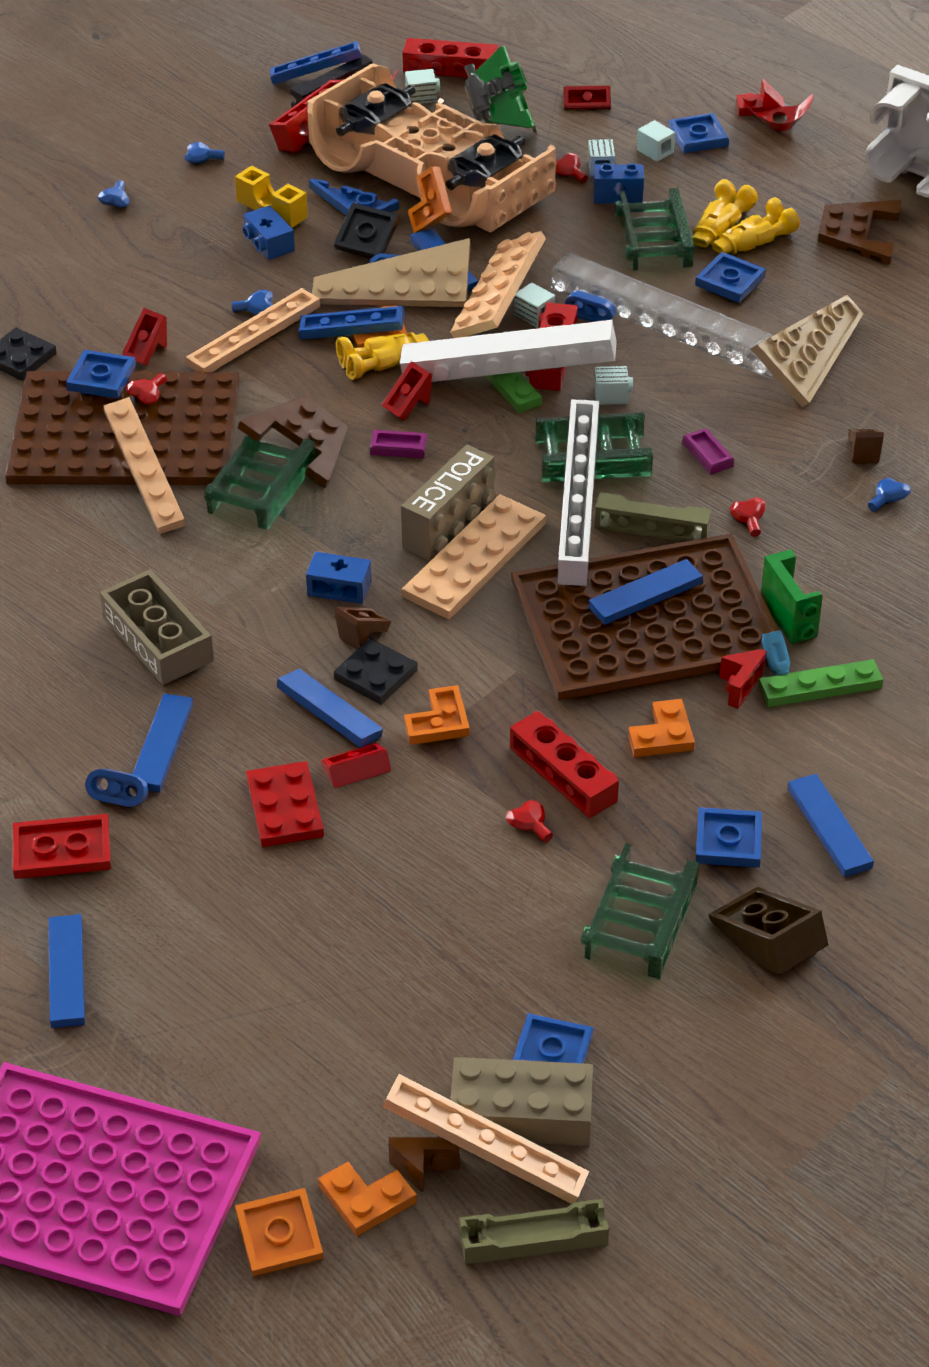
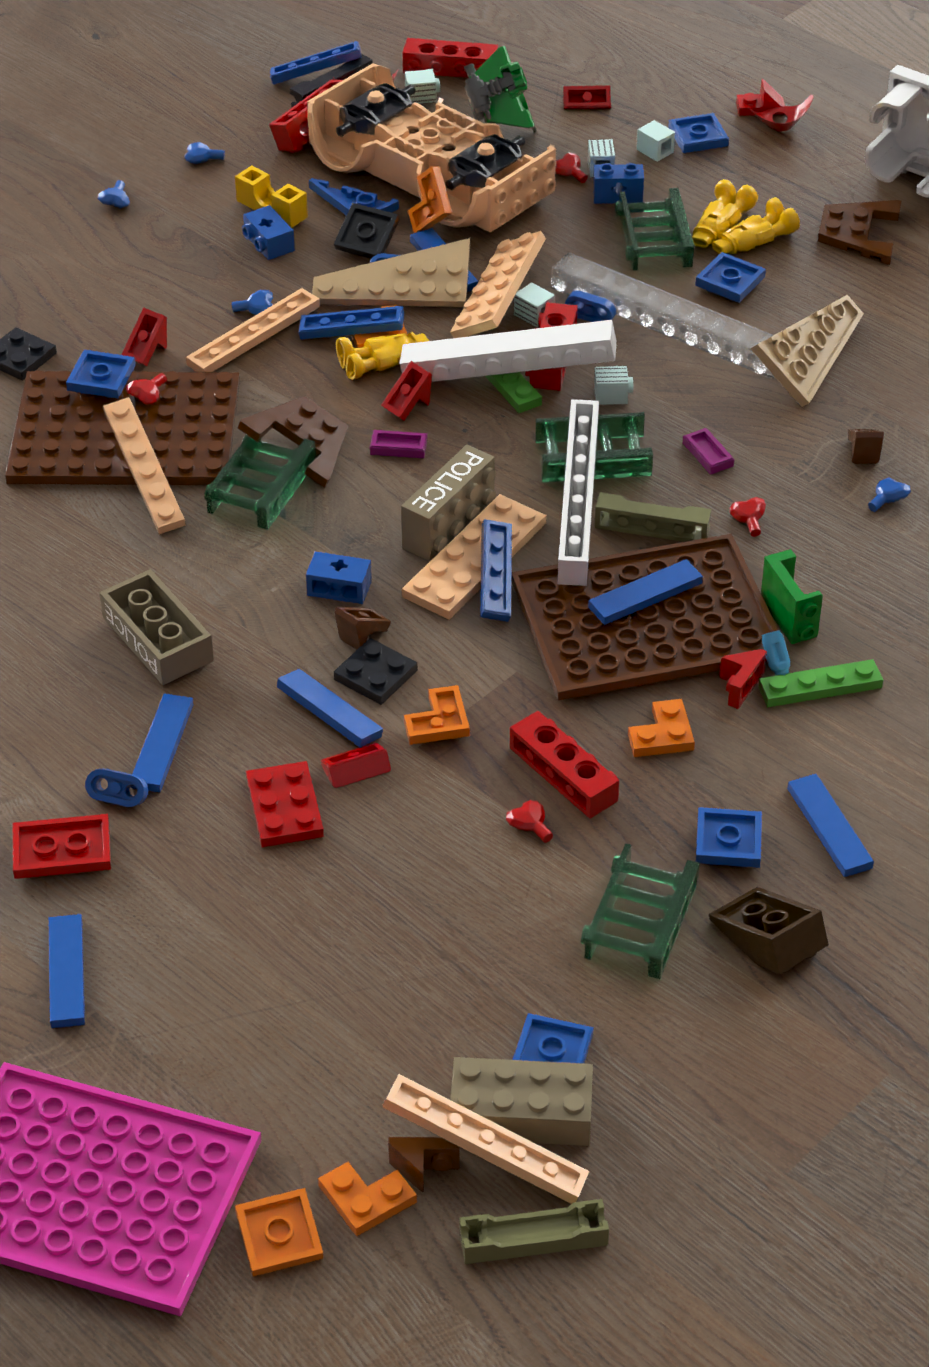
(496, 570): none -> tile

